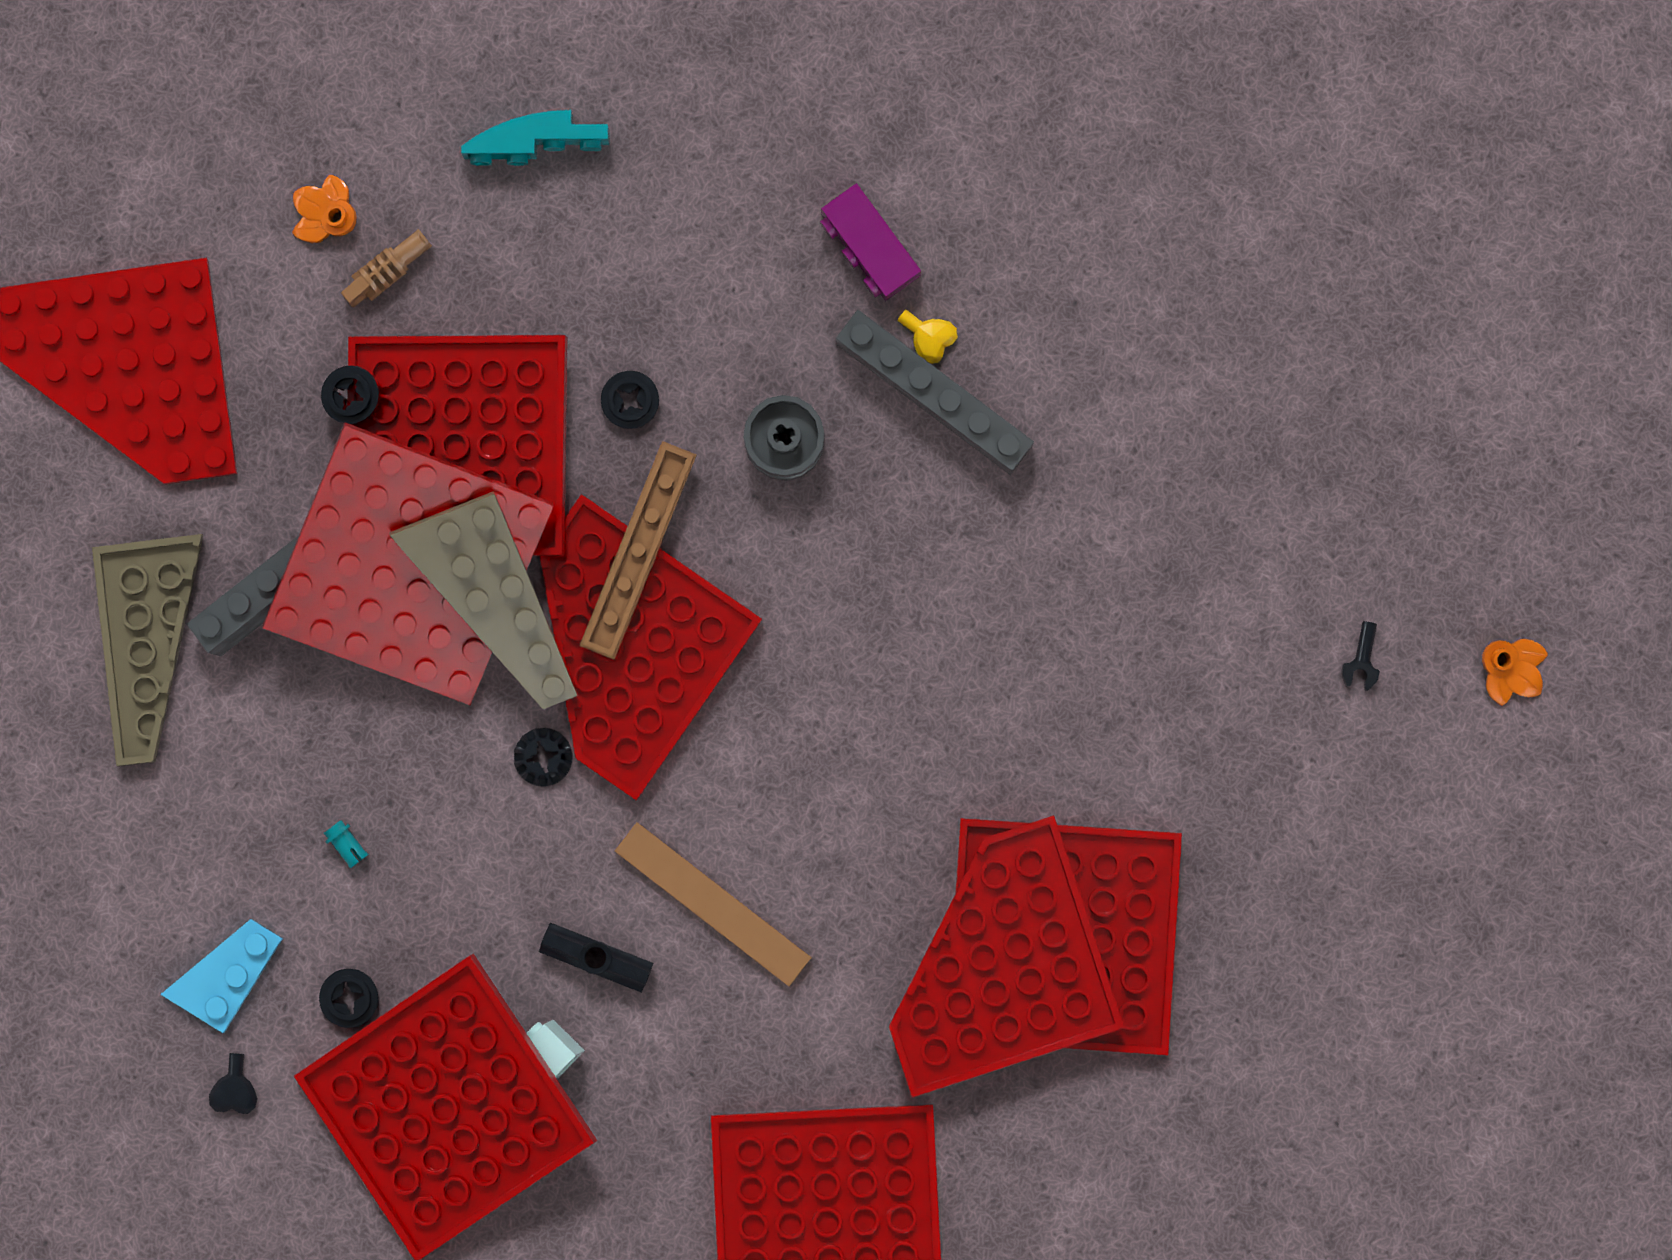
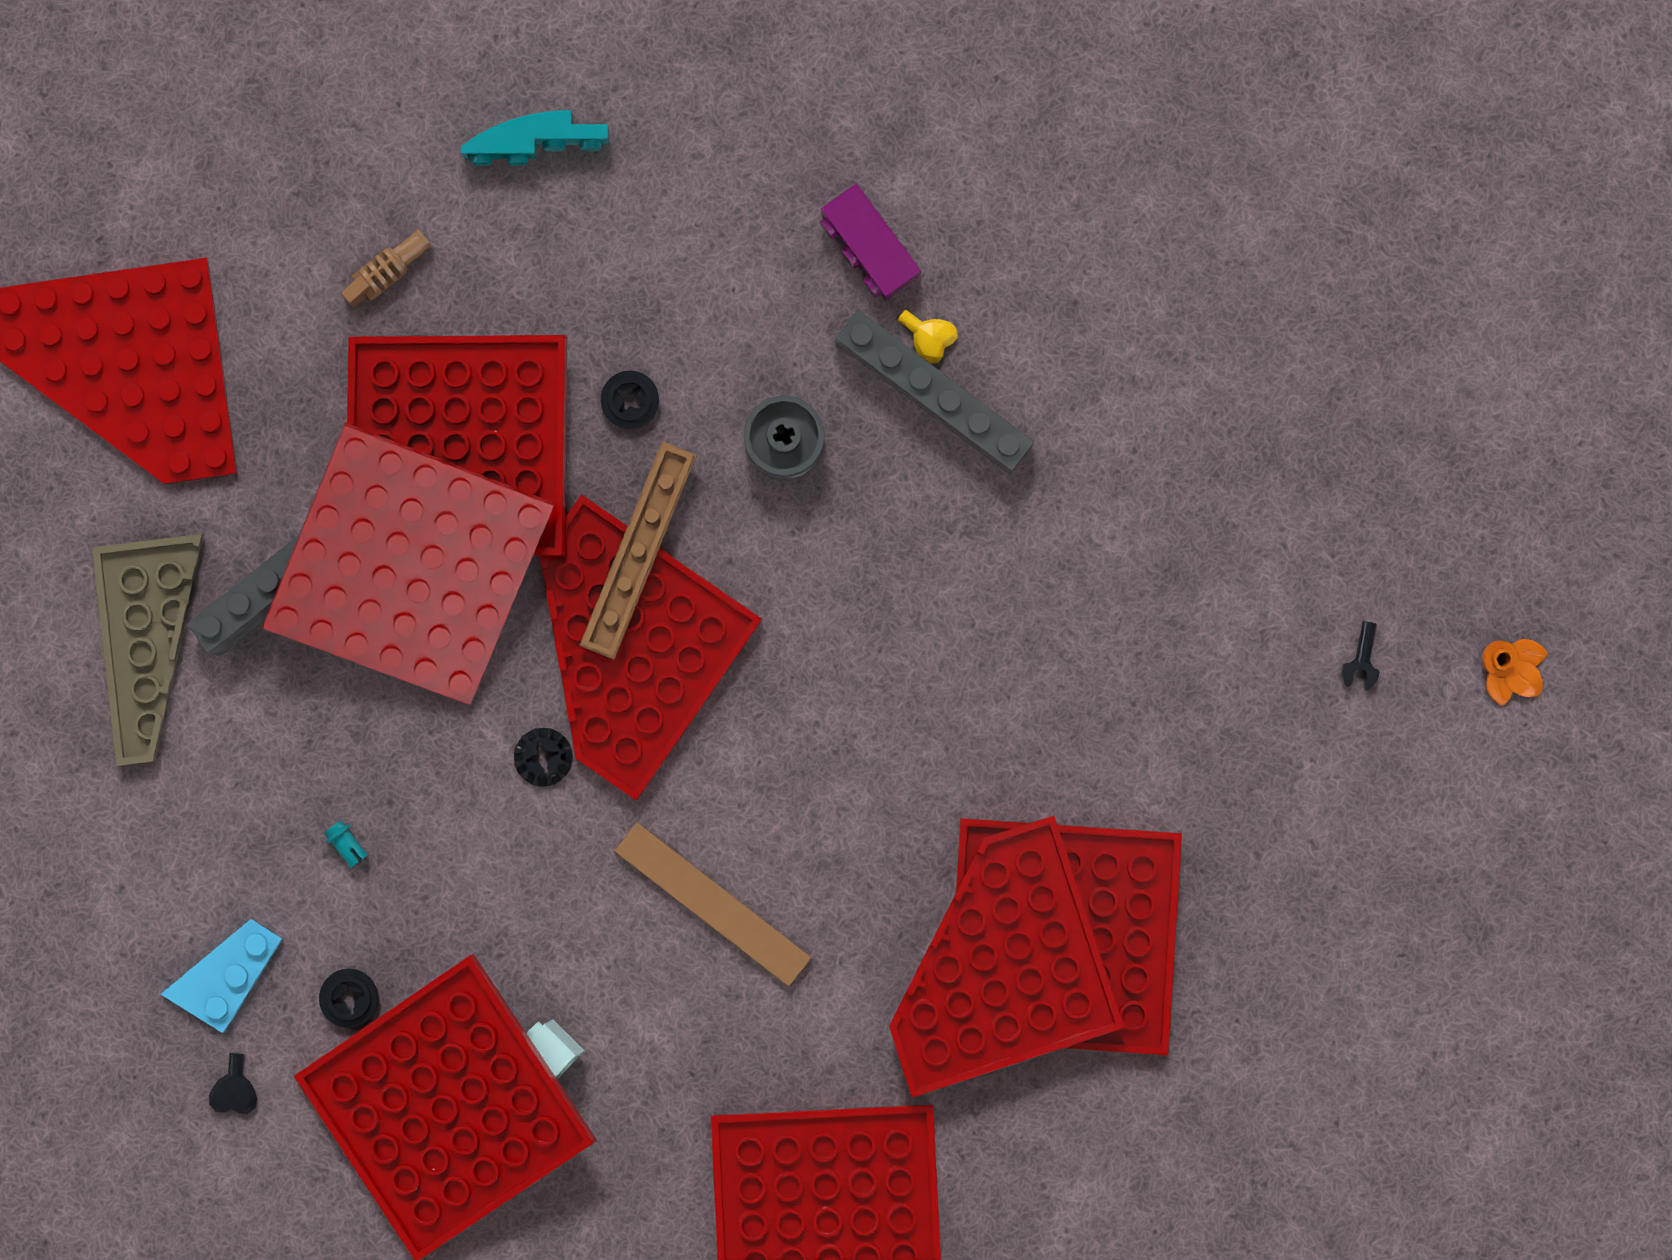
(318, 209): orange plate -> none
(344, 379): black gear -> none
(483, 577): dark tan wing -> none
(573, 947): black piece -> none

